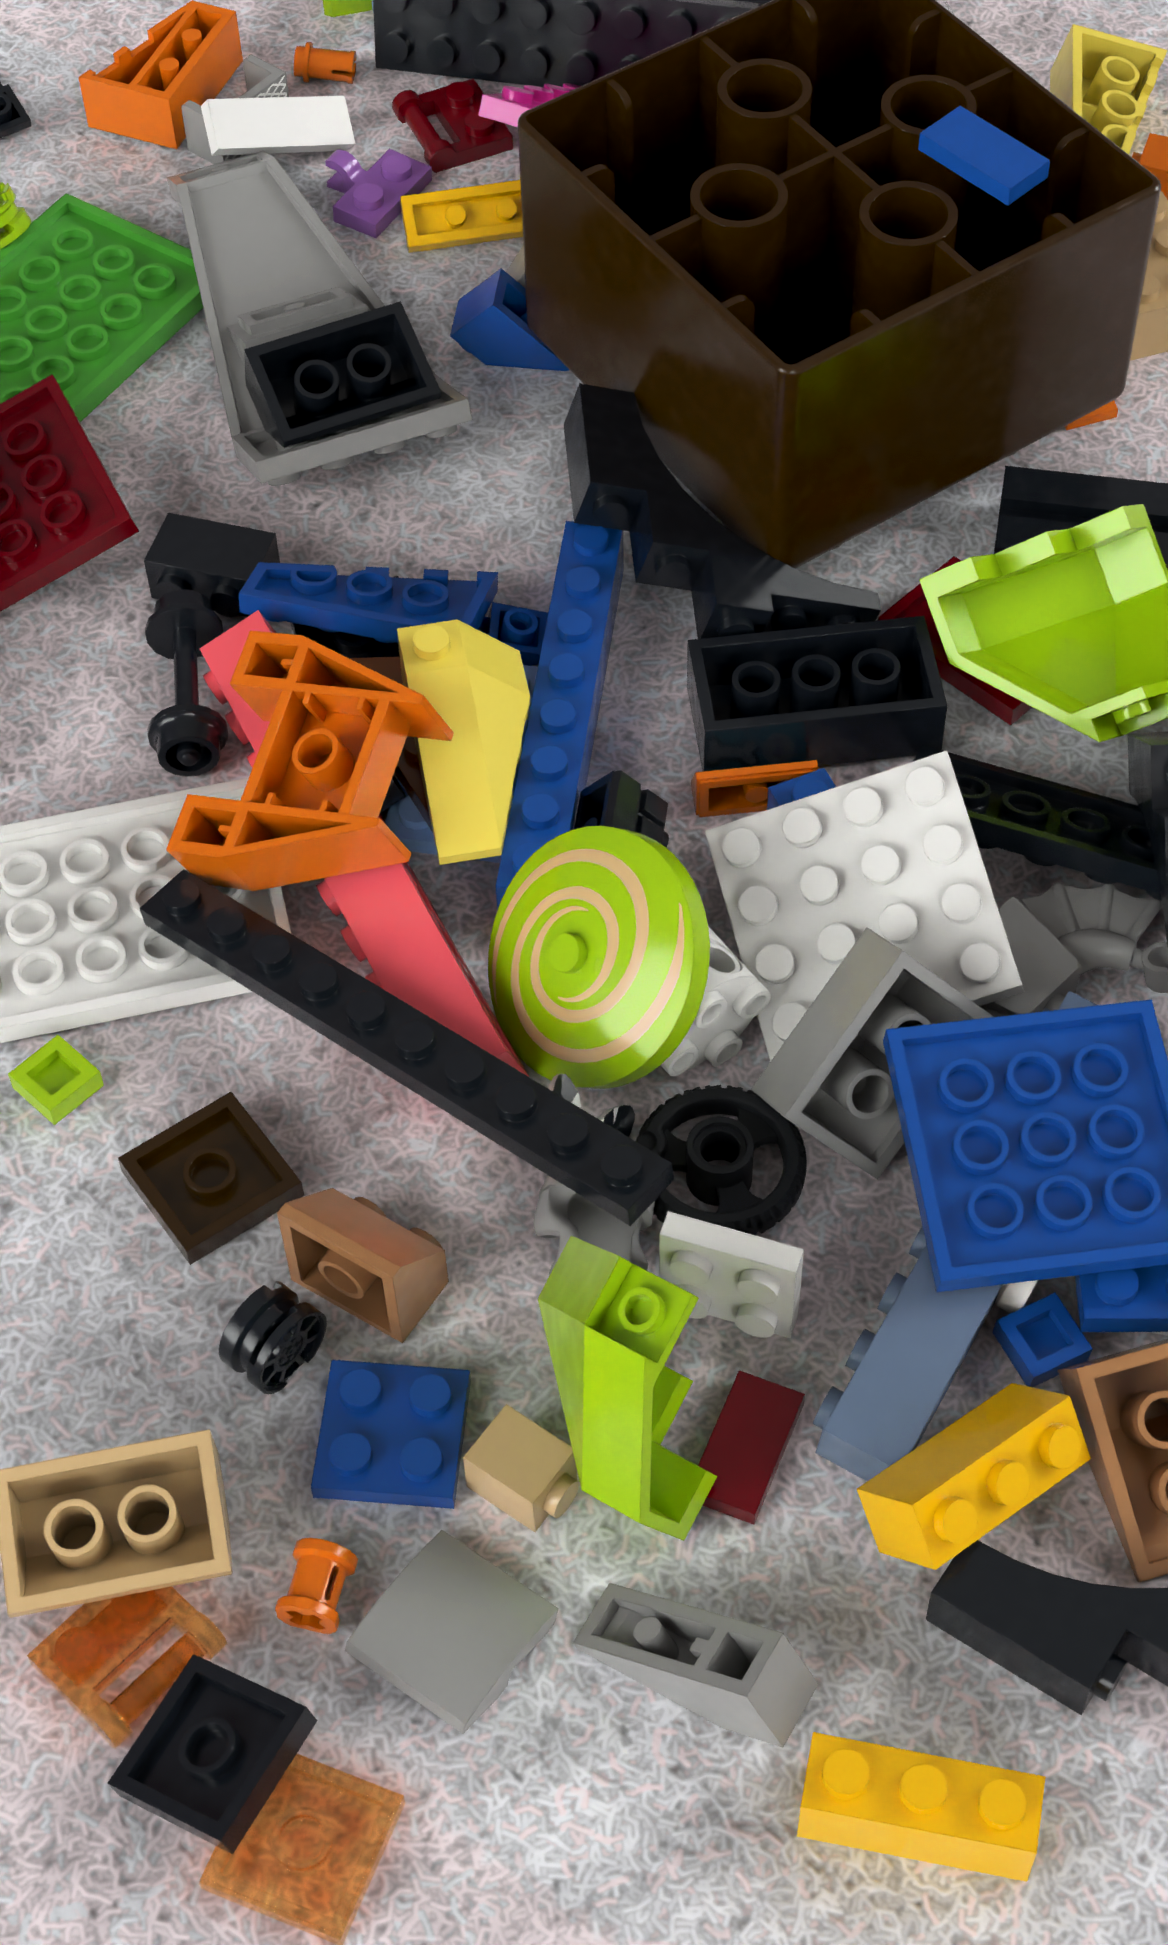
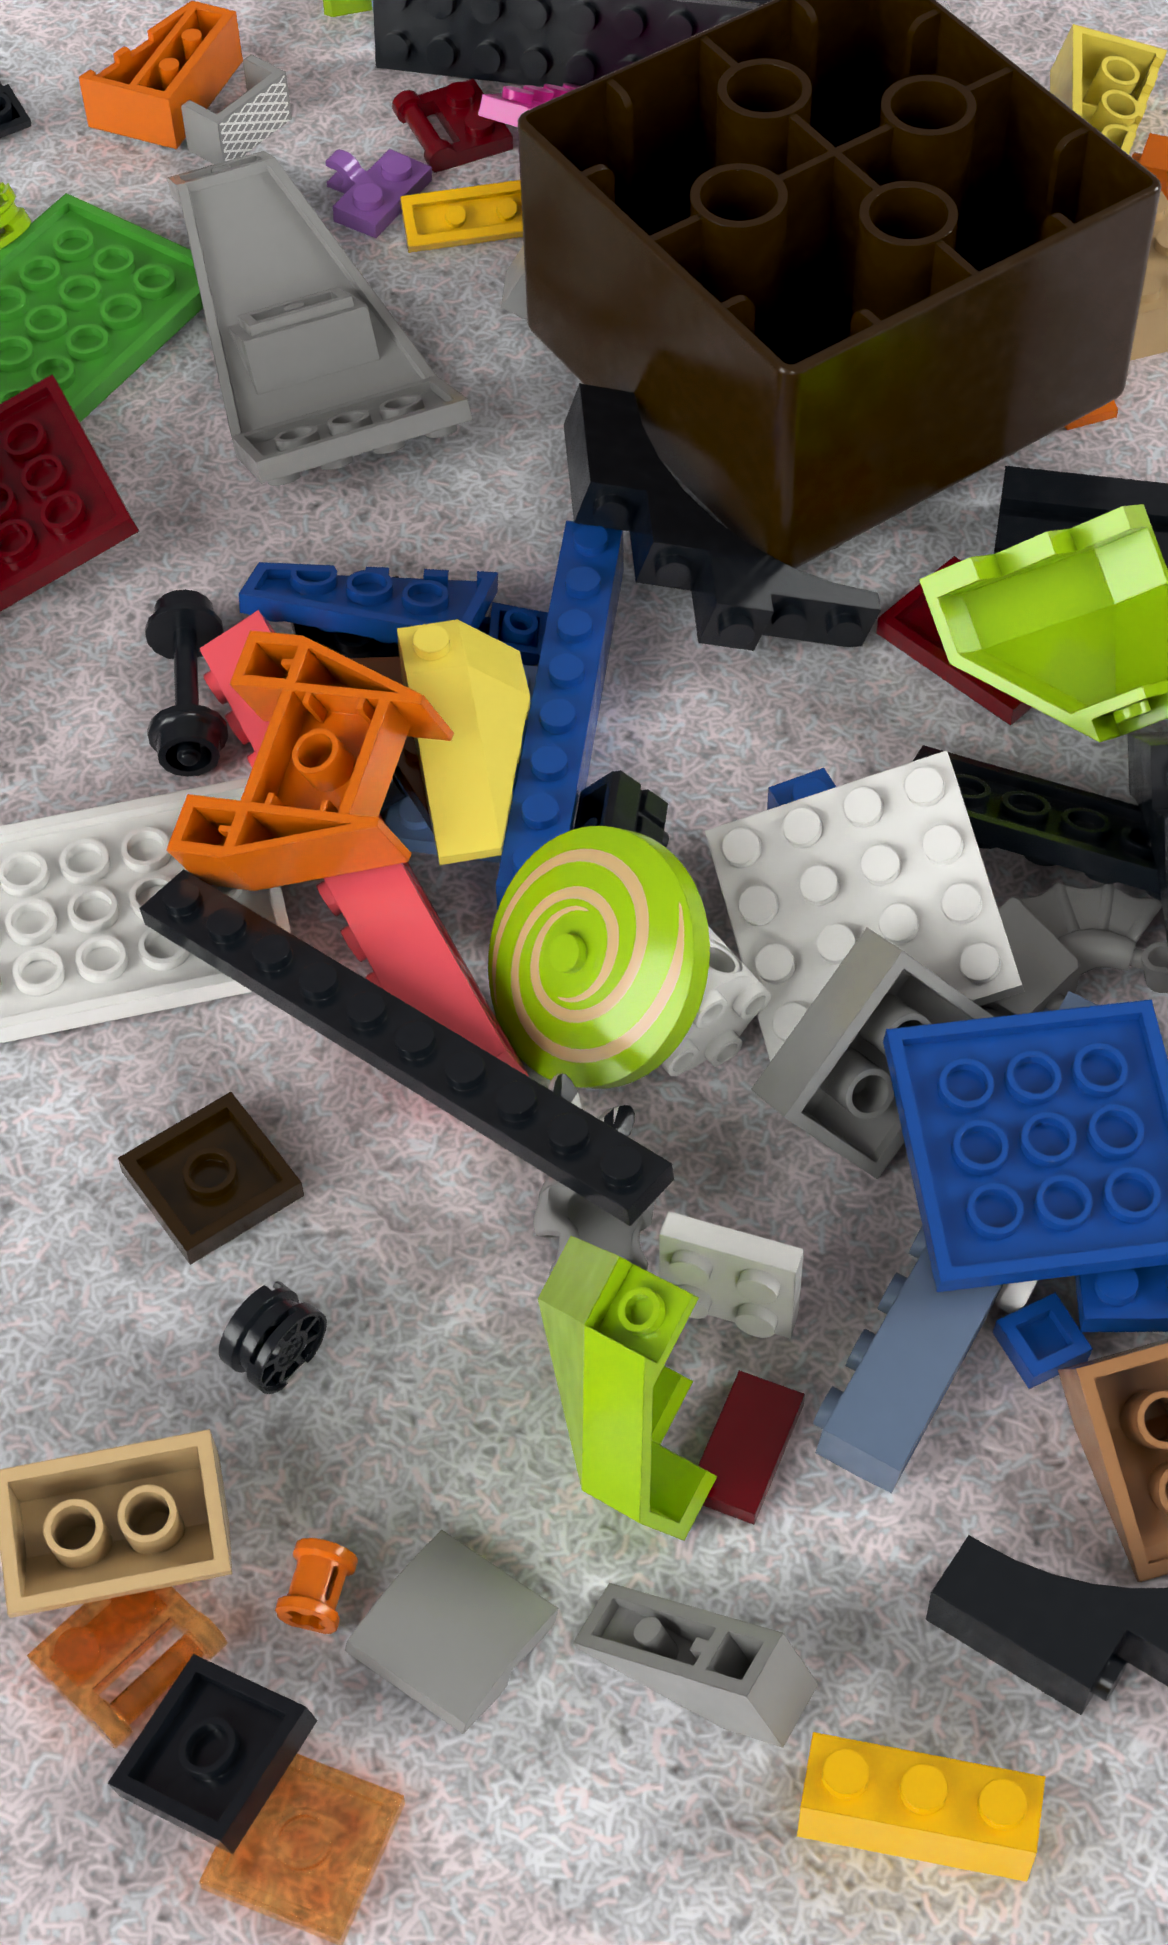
(56, 1079): lime plate -> none
(207, 559): black brick -> none
(277, 125): white tile -> none
(324, 64): orange pin -> none
(338, 375): black slope -> none
(362, 1260): medium nougat slope -> none
(391, 1434): blue plate -> none
(495, 327): blue slope -> none
(522, 1469): tan brick -> none
(729, 1141): black wheel -> none
(741, 788): orange slope -> none
(816, 694): black brick -> none
(973, 1475): yellow brick -> none
(984, 155): blue tile -> none

